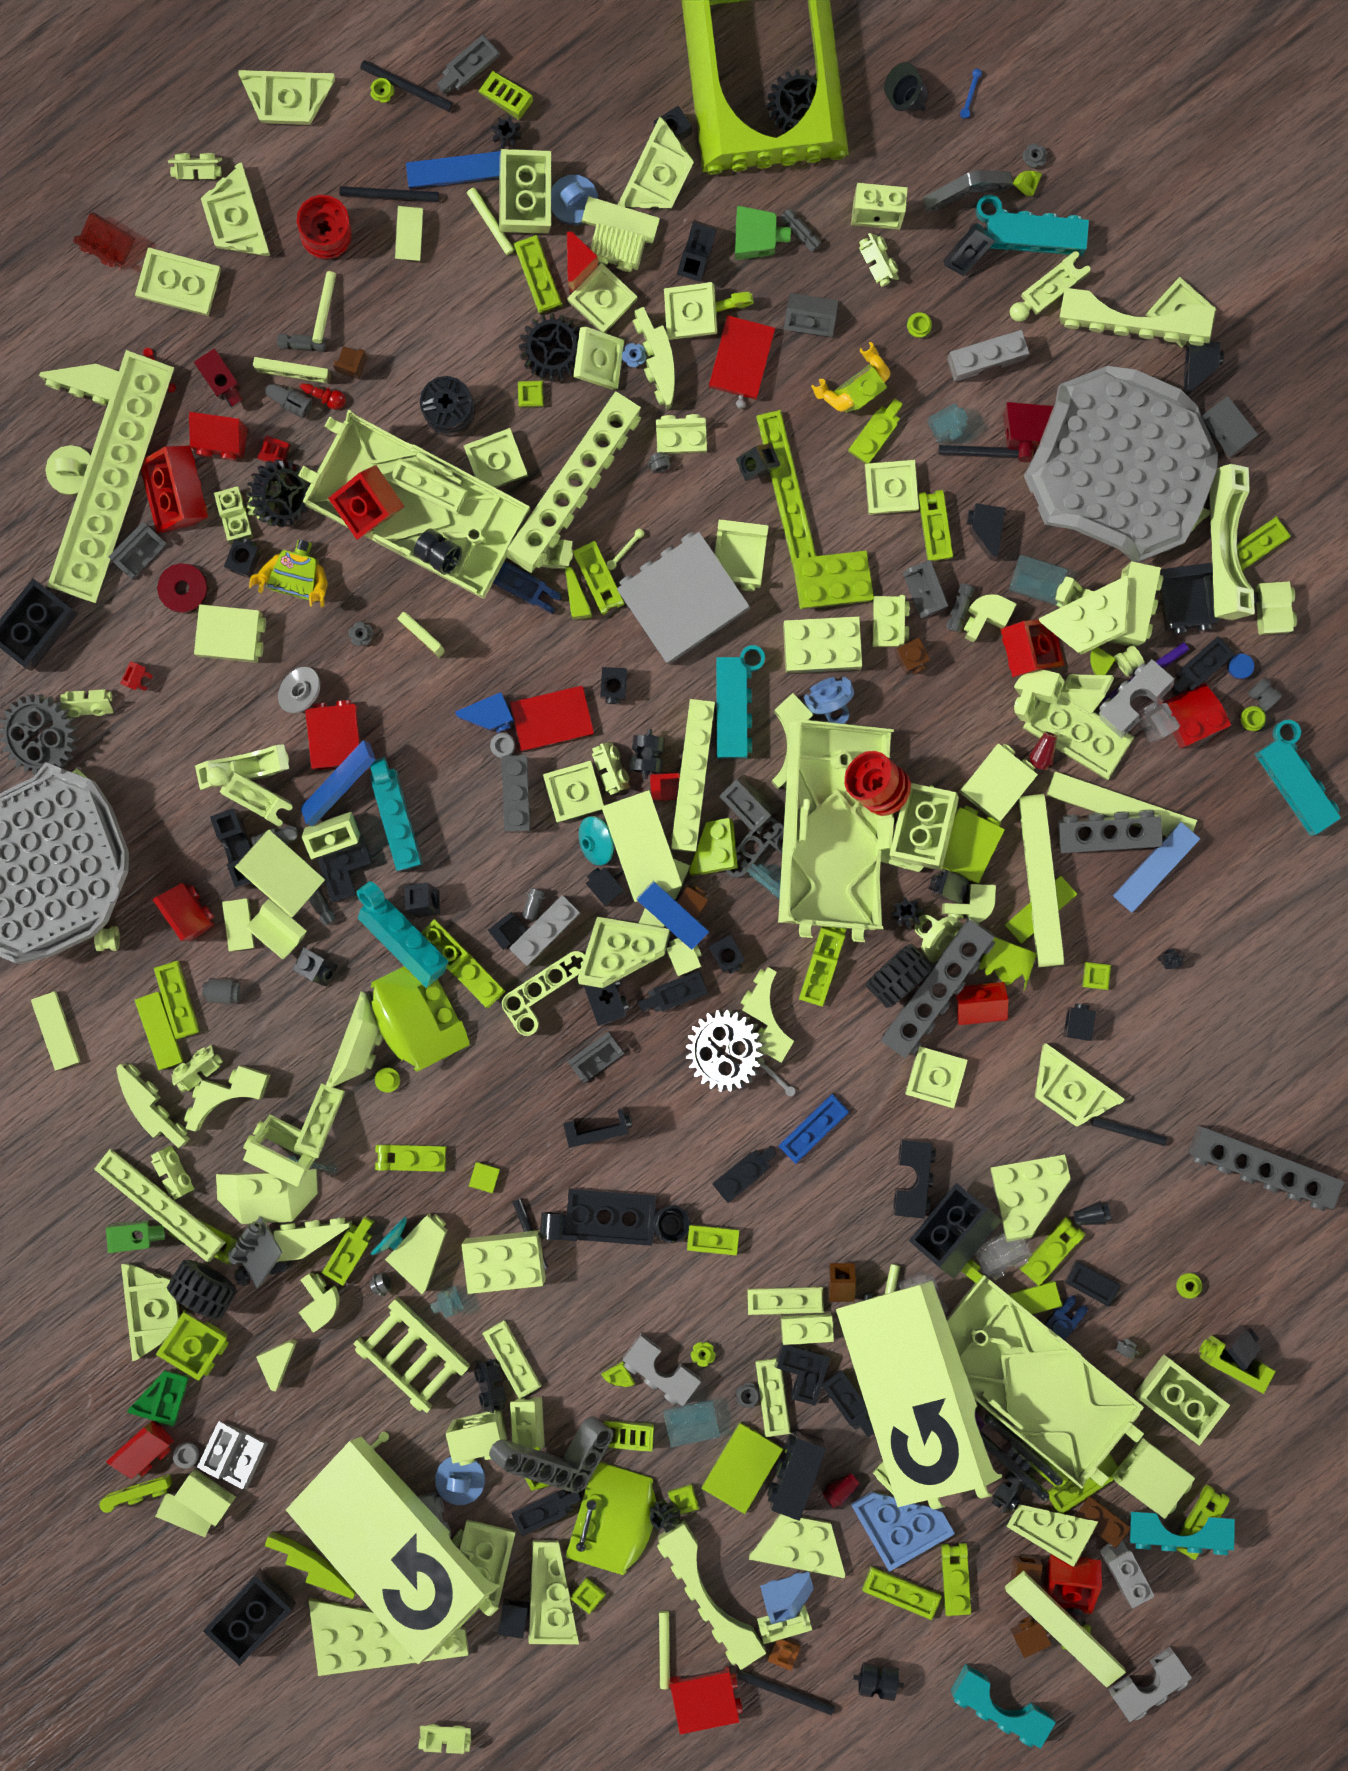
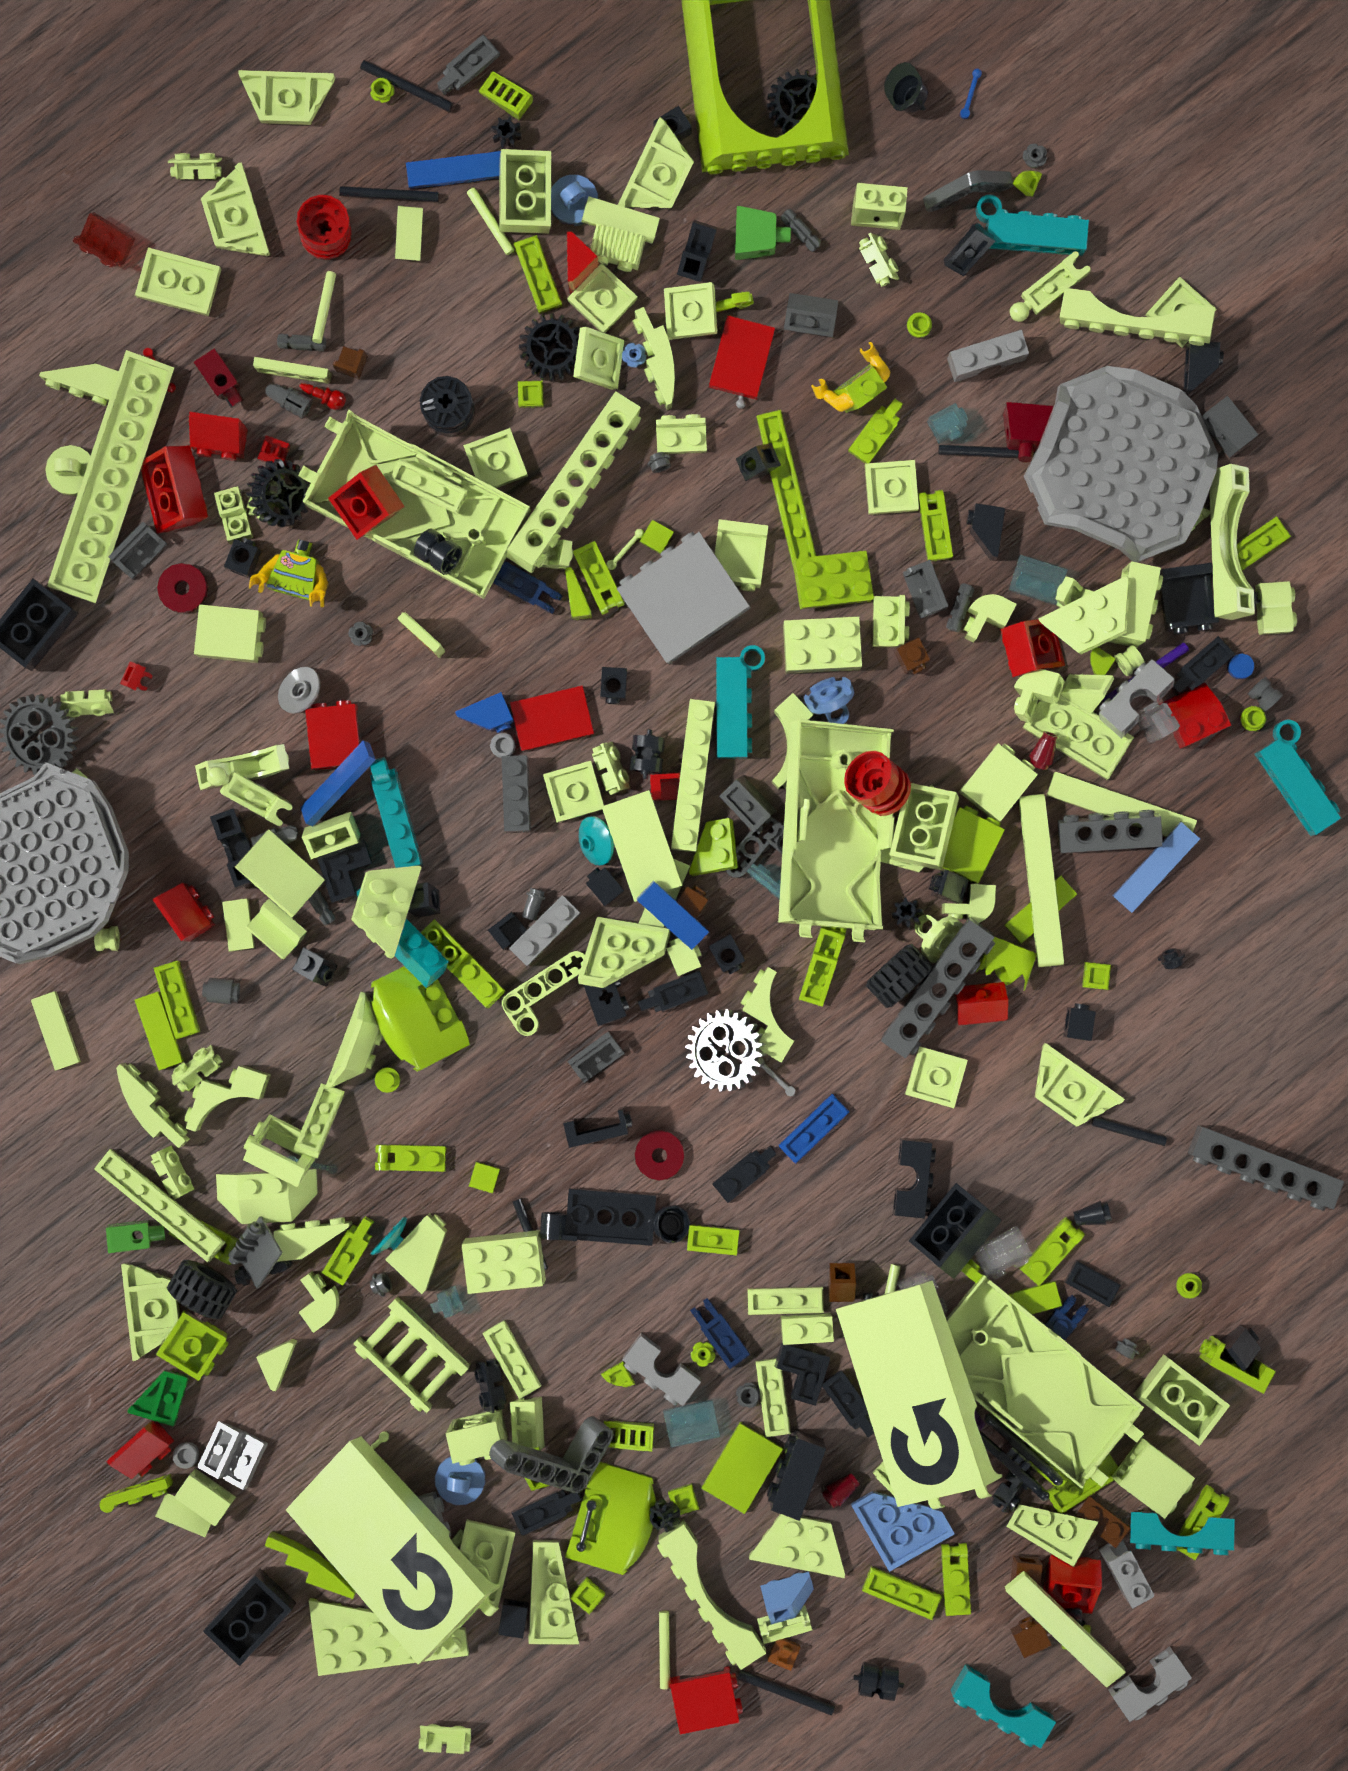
(385, 905): none -> yellowish green wing
(648, 1165): none -> dark red tile
(656, 537): none -> lime tile
(721, 1336): none -> dark blue hinge
(1028, 1193): yellowish green plate -> none

